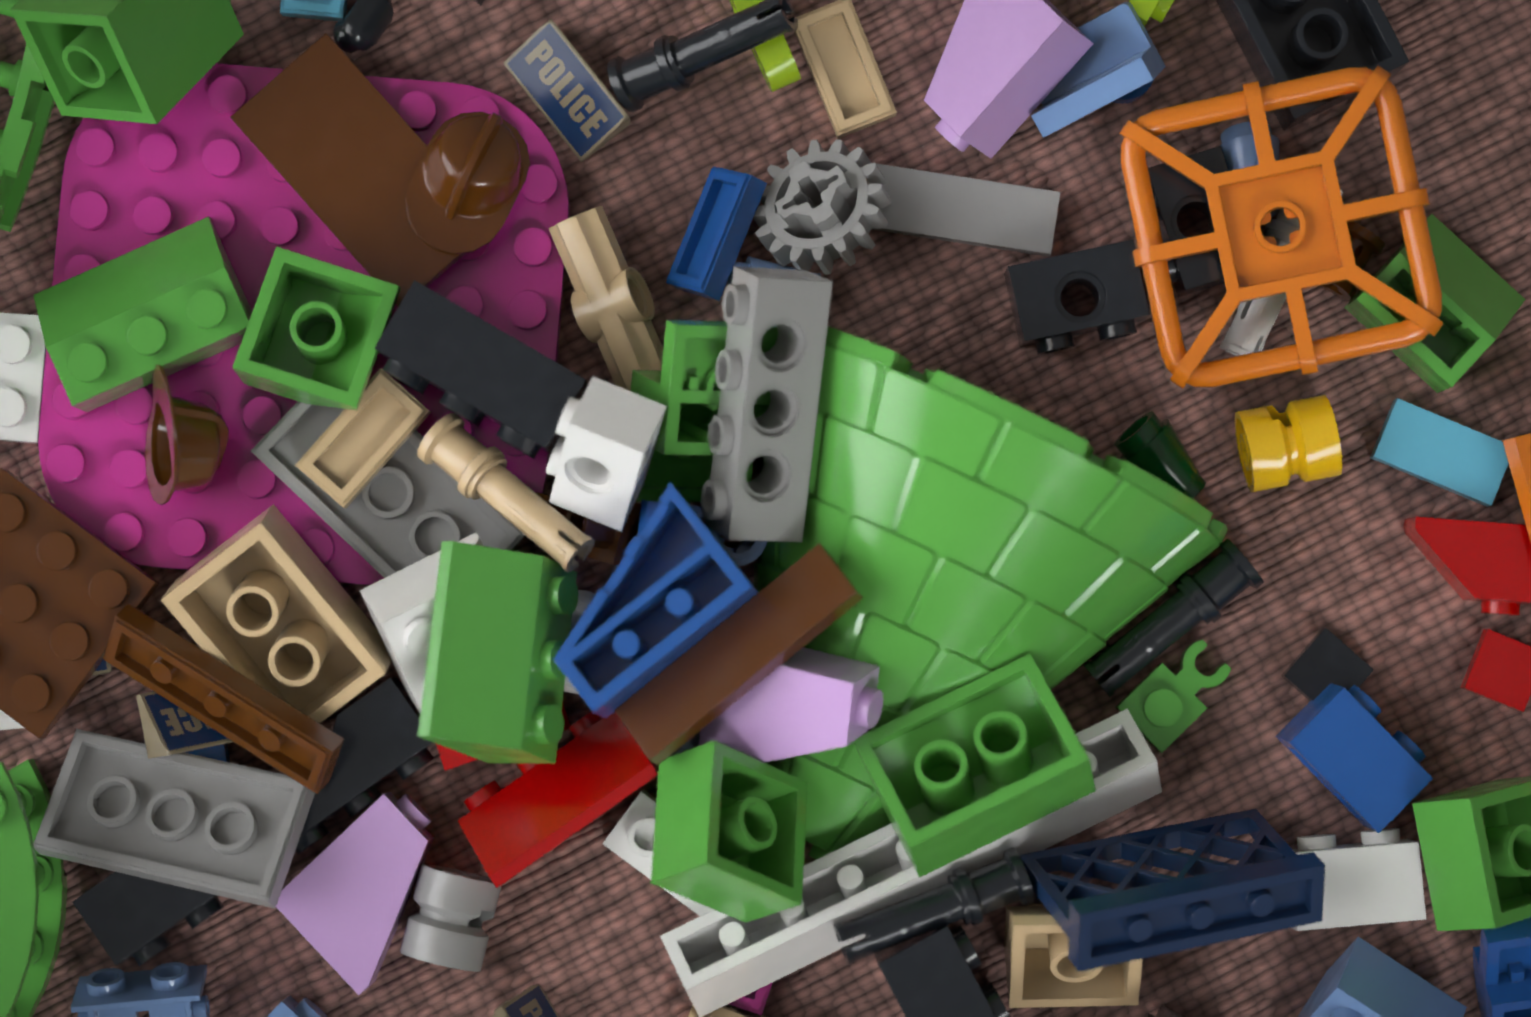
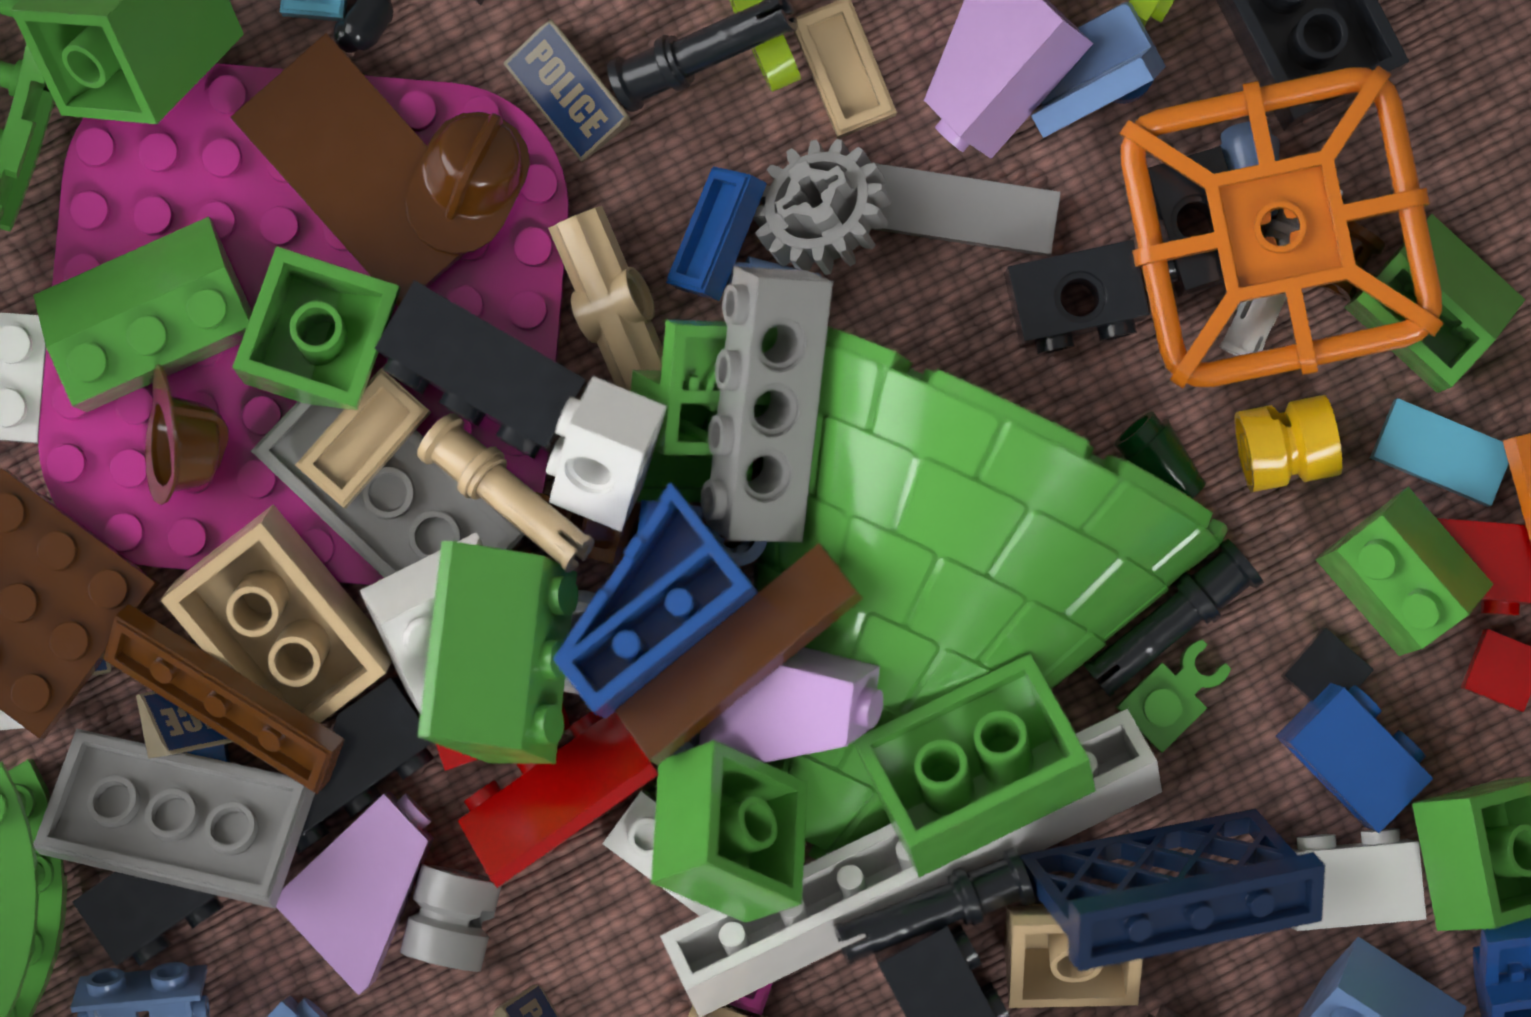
(1405, 573): none -> bright green slope

